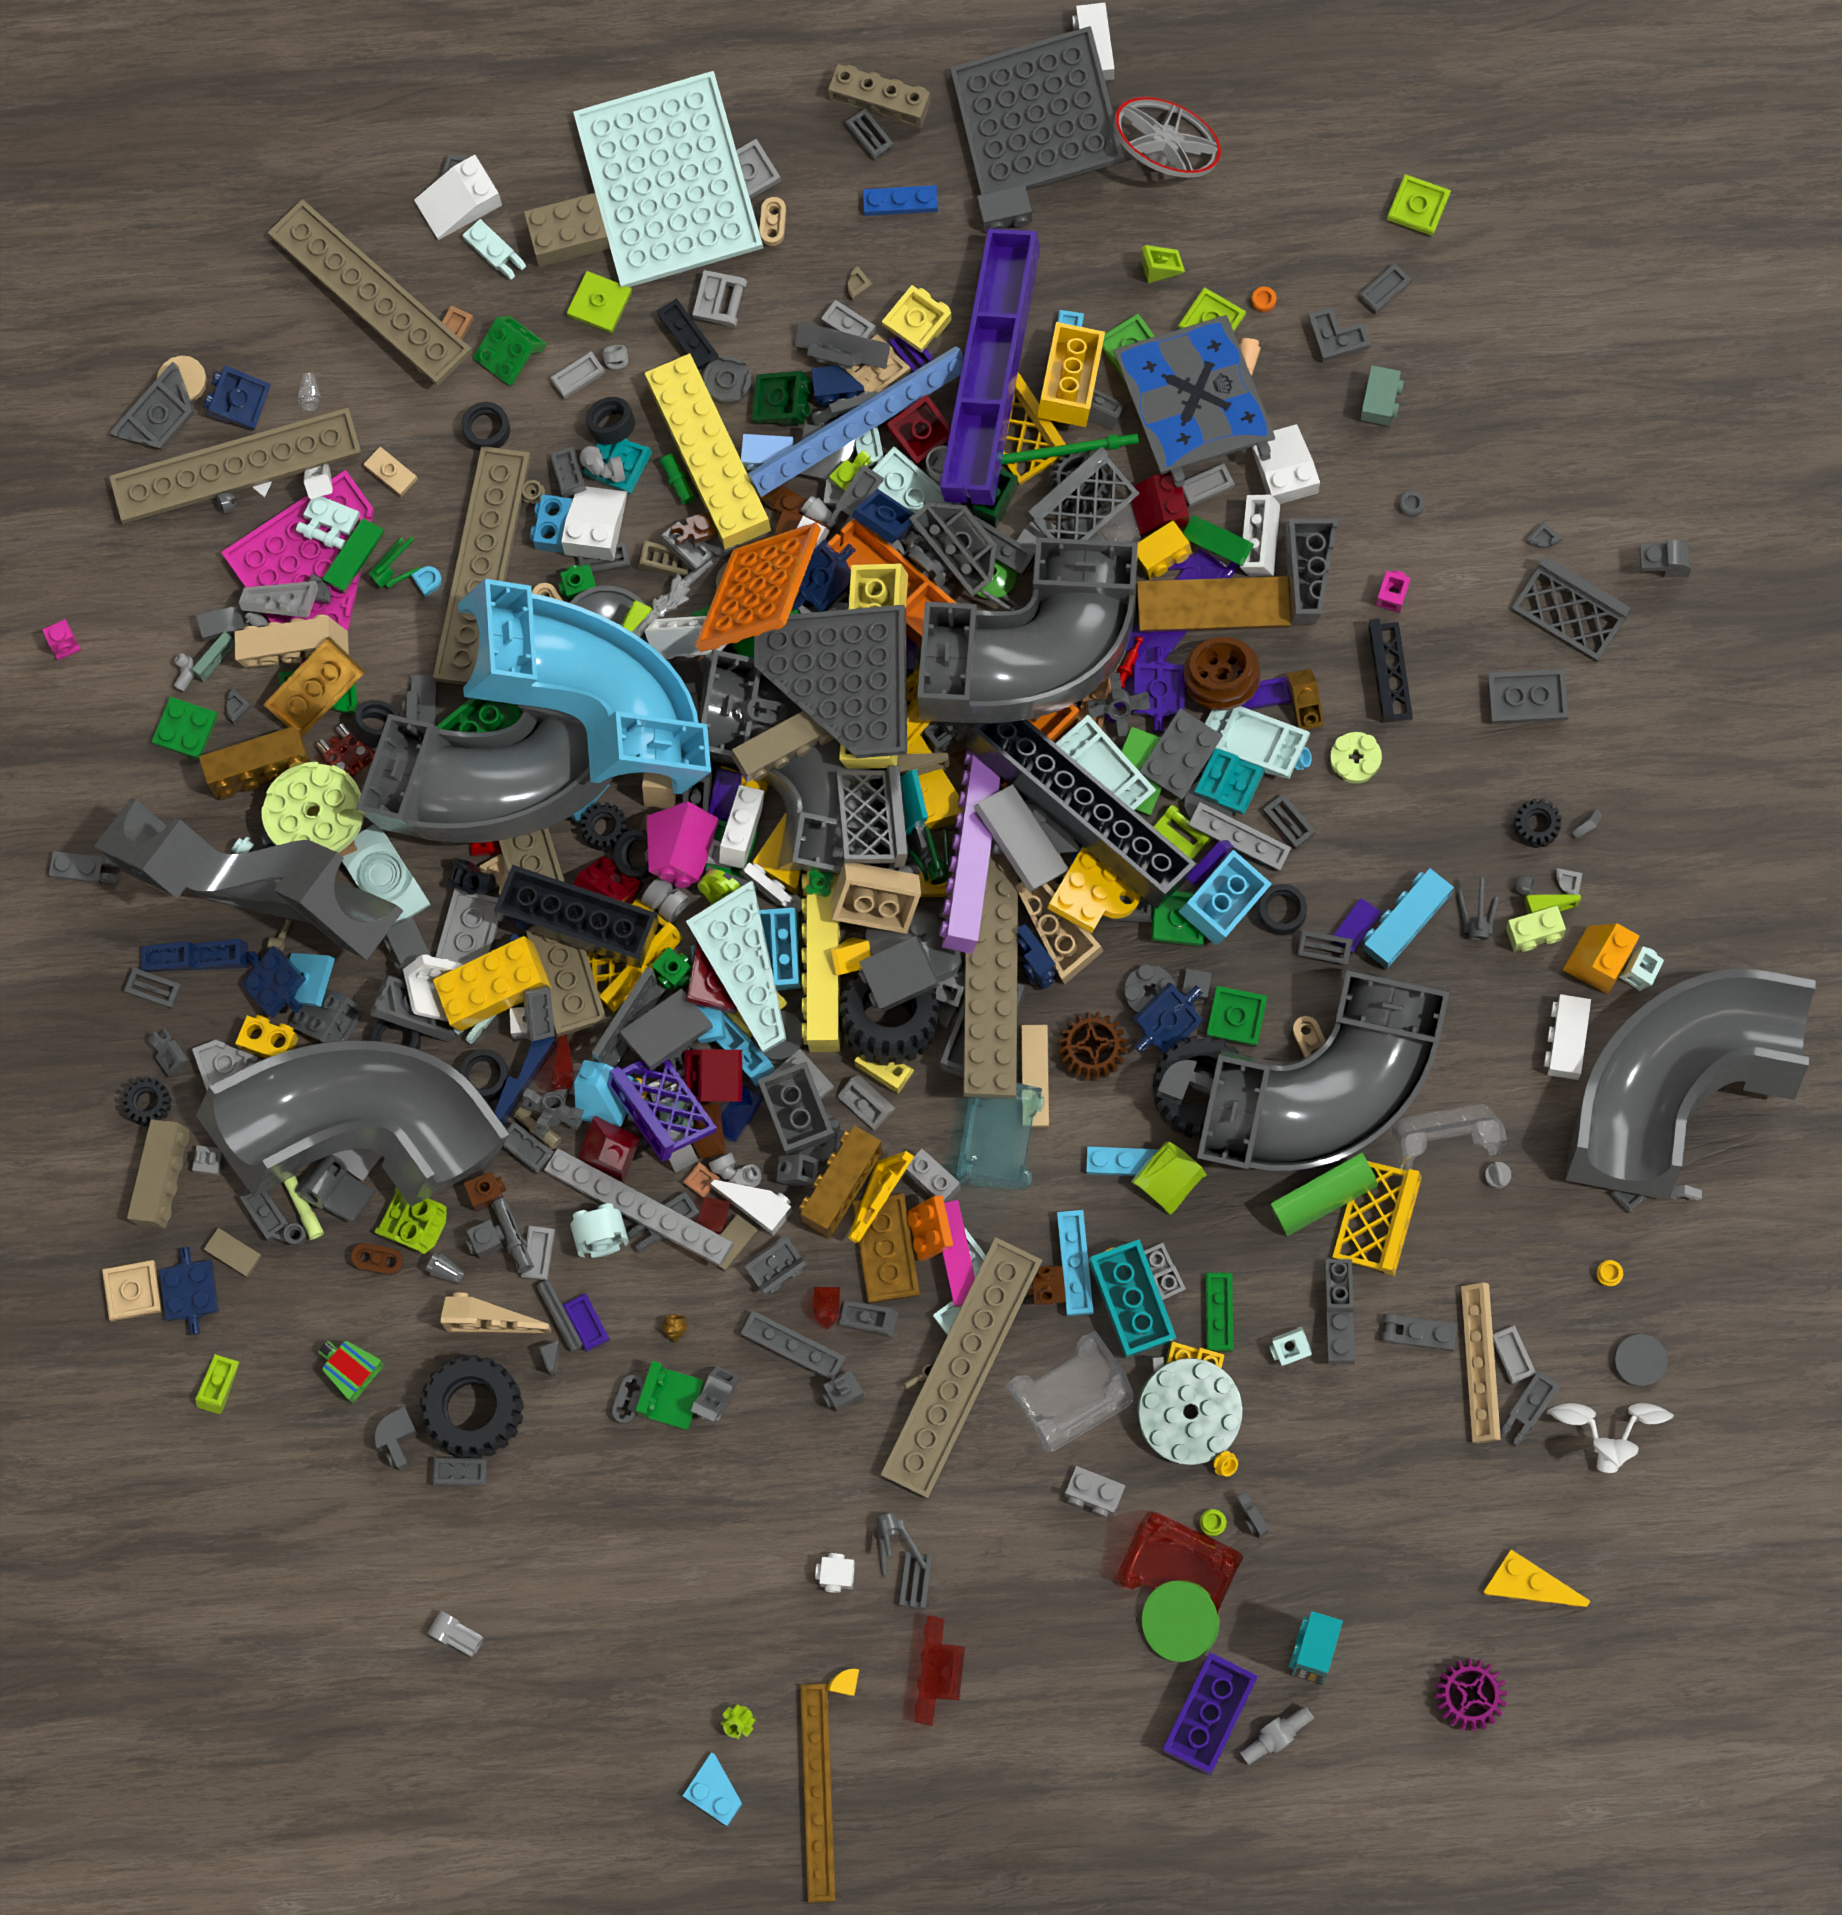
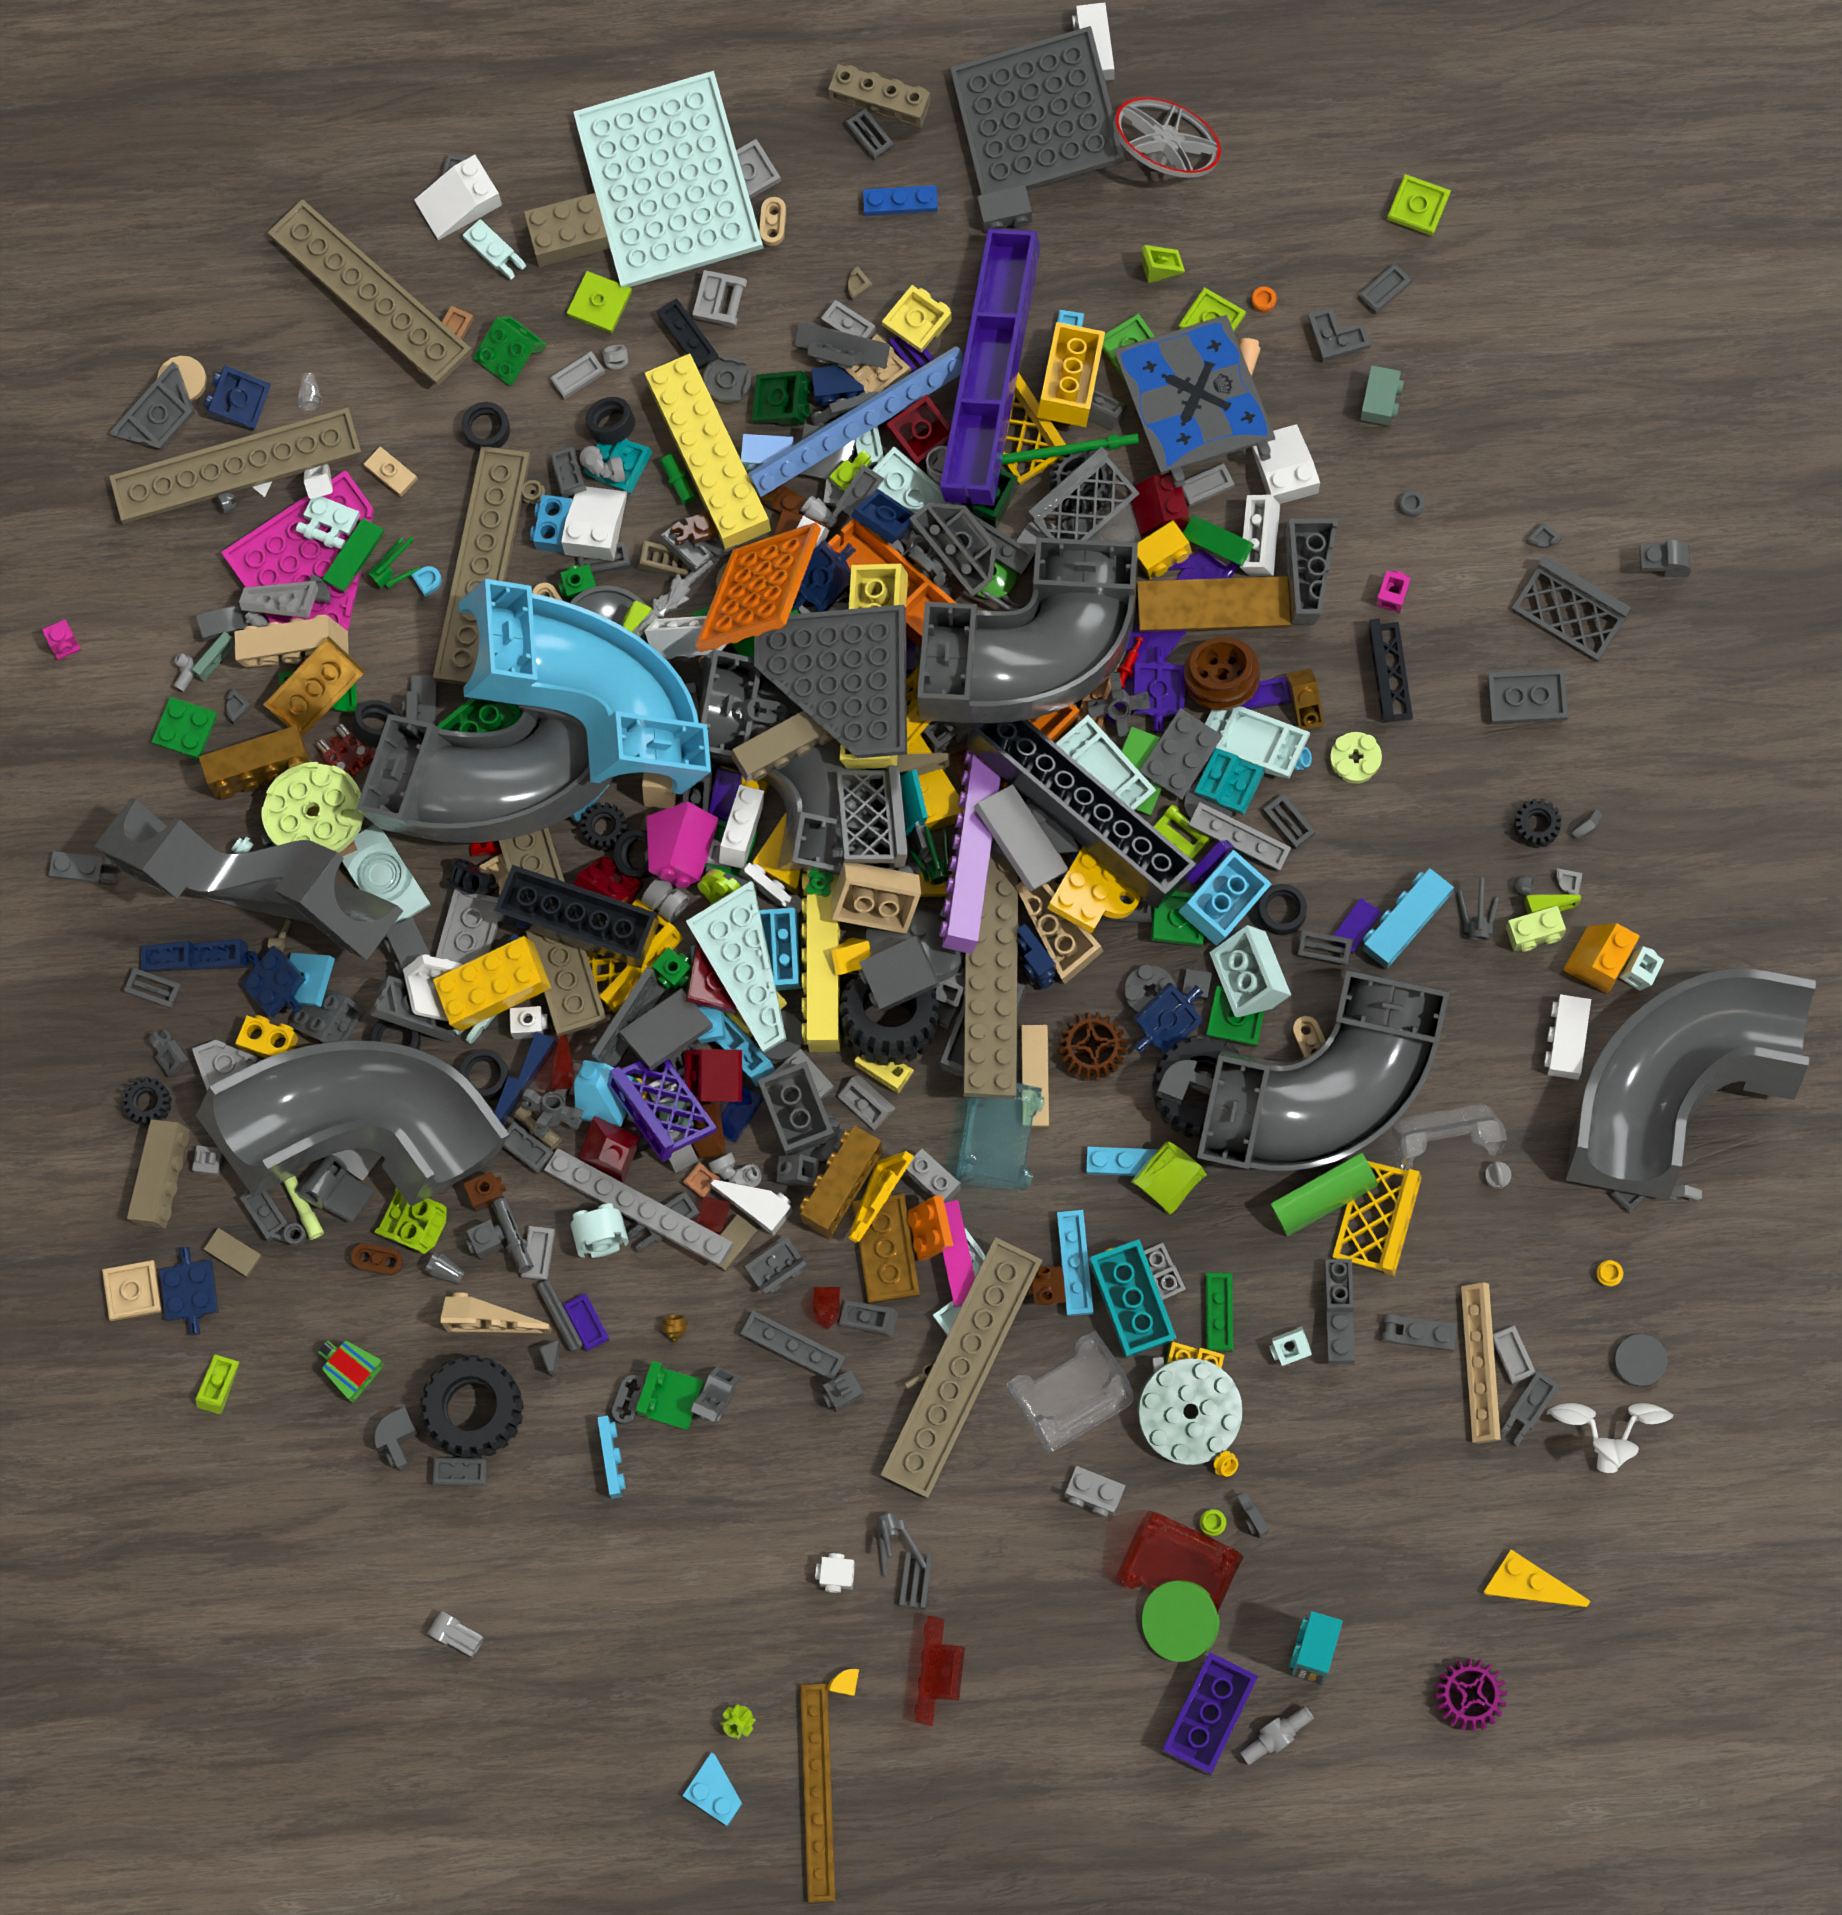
(538, 1013): dark grey plate -> none
(611, 1456): none -> medium azure plate
(1250, 972): none -> light aqua slope

